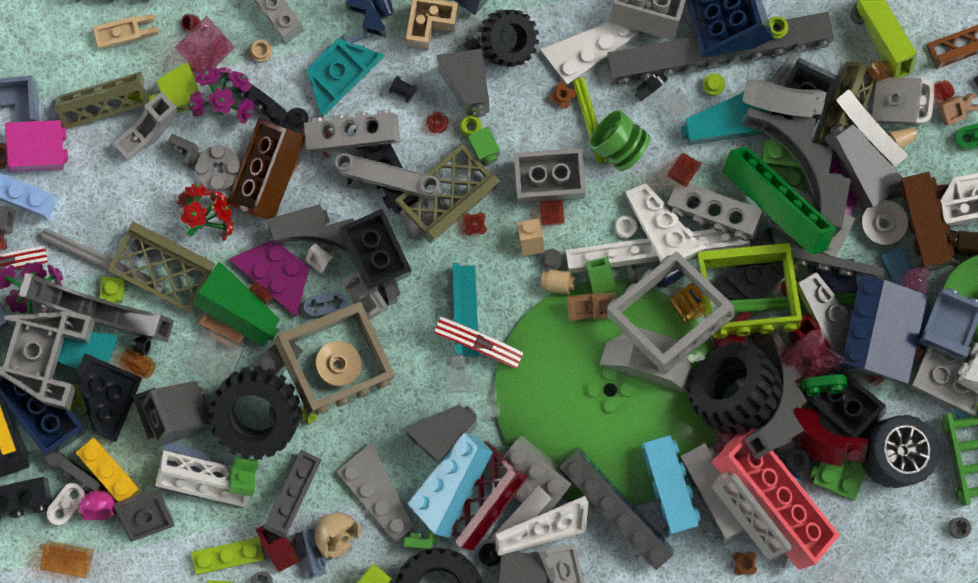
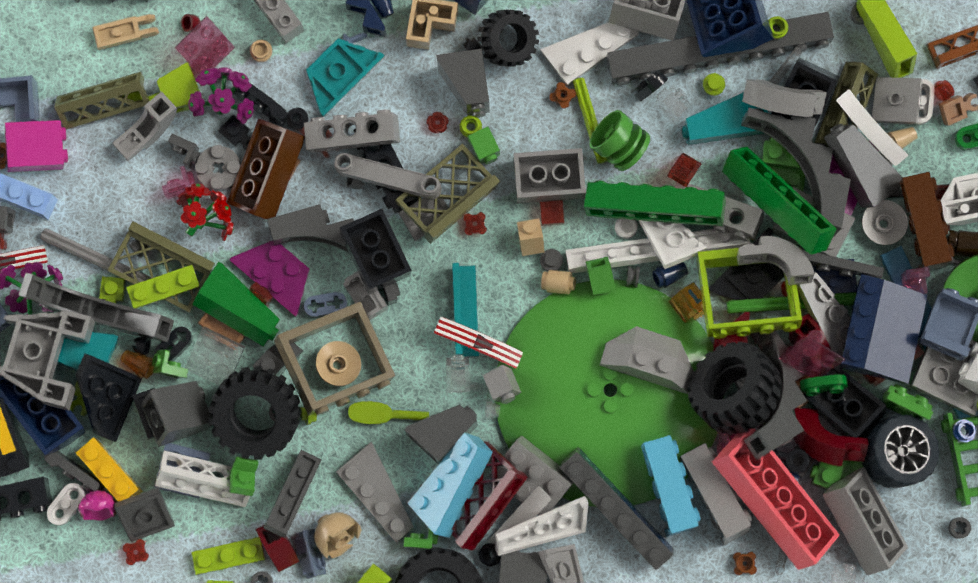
(67, 559): clear orange hinge -> none
(140, 556): none -> clear red plate
(163, 287): none -> lime plate
(167, 368): none -> bright green bracket
(177, 186): none -> clear pink bracket
(180, 347): none -> black beam
(235, 132): none -> black plate
(319, 258): white tile -> none
(378, 413): none -> lime piece
(402, 89): black bush -> none
(502, 384): none -> light grey brick
(589, 305): medium nougat slope -> none
(655, 203): none -> green brick
(695, 337): light grey window -> none
(751, 515): light grey fence -> none
(780, 253): none -> light grey arch
(865, 521): none -> light grey slope
(880, 70): clear orange plate -> none
(901, 402): none -> bright green plate
(968, 426): none -> blue plate

